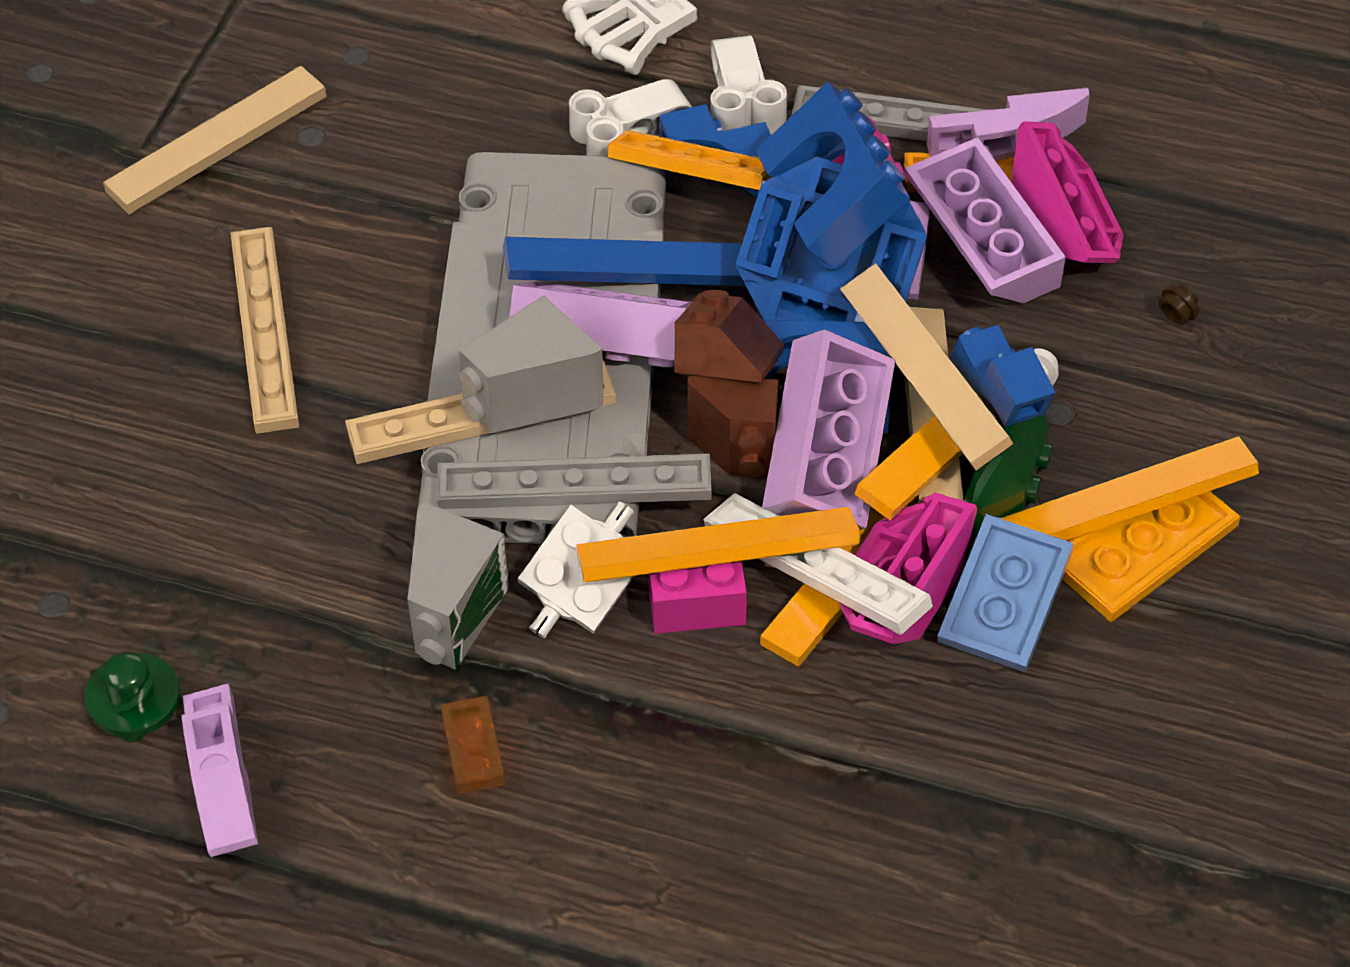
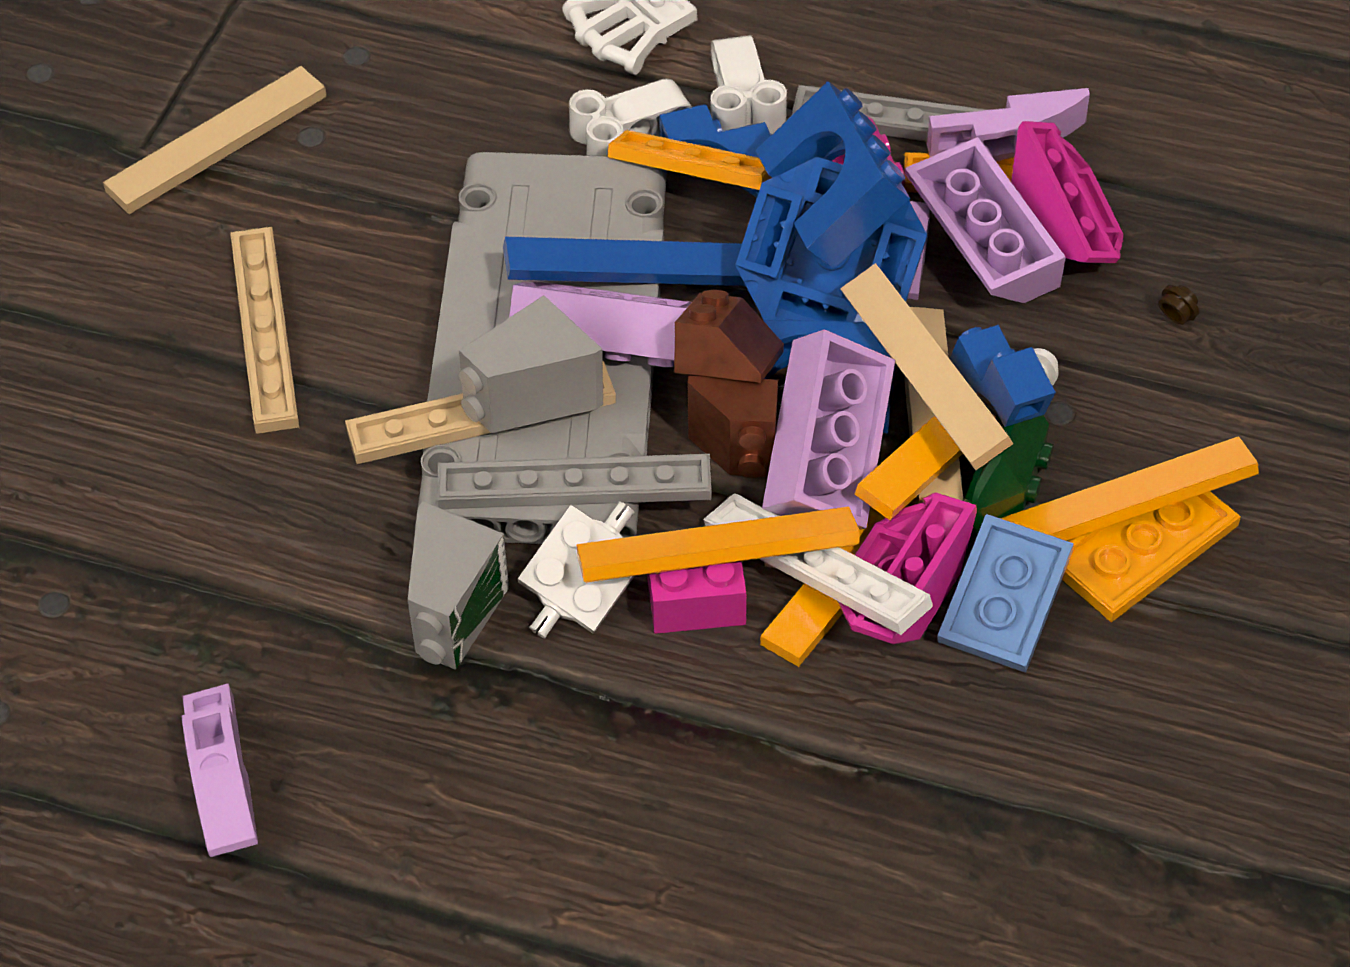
(132, 695): dark green plate -> none
(472, 744): clear orange plate -> none

